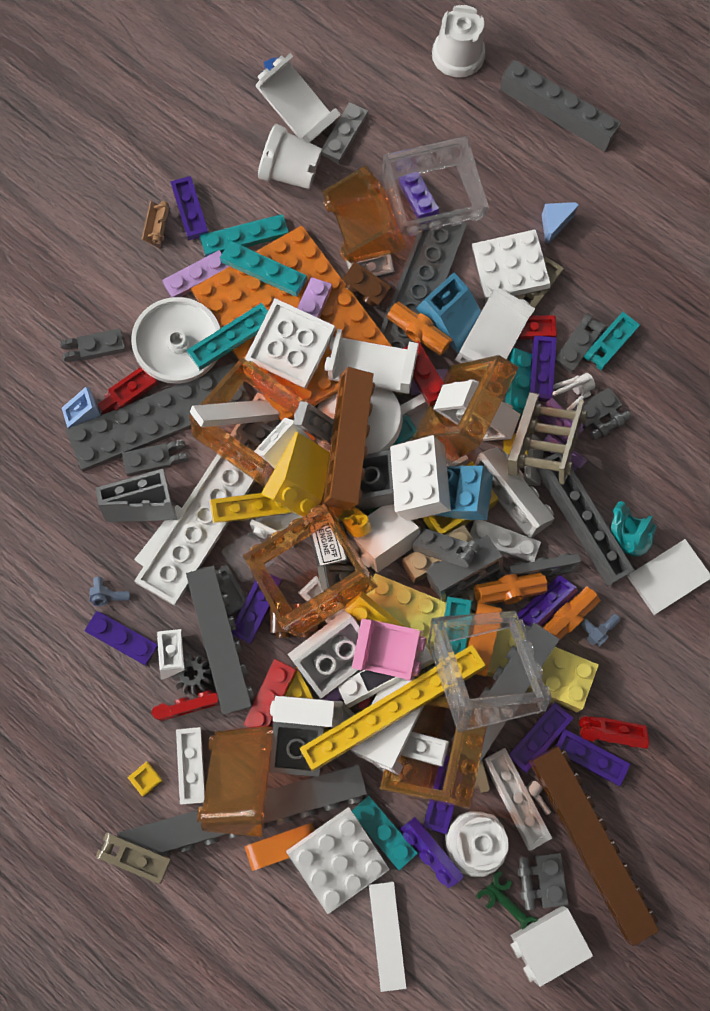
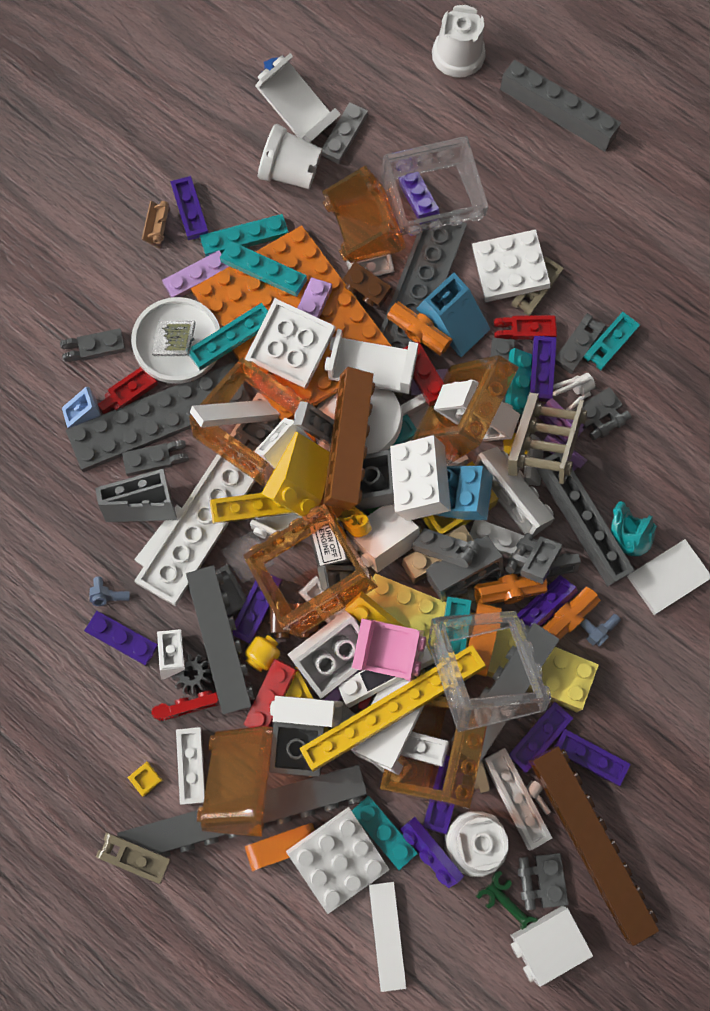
(173, 338): none -> piece
(262, 653): none -> yellow head
(496, 327): white panel -> none
(539, 562): none -> dark grey plate
(556, 217): light blue slope -> none
(614, 731): red hinge -> none

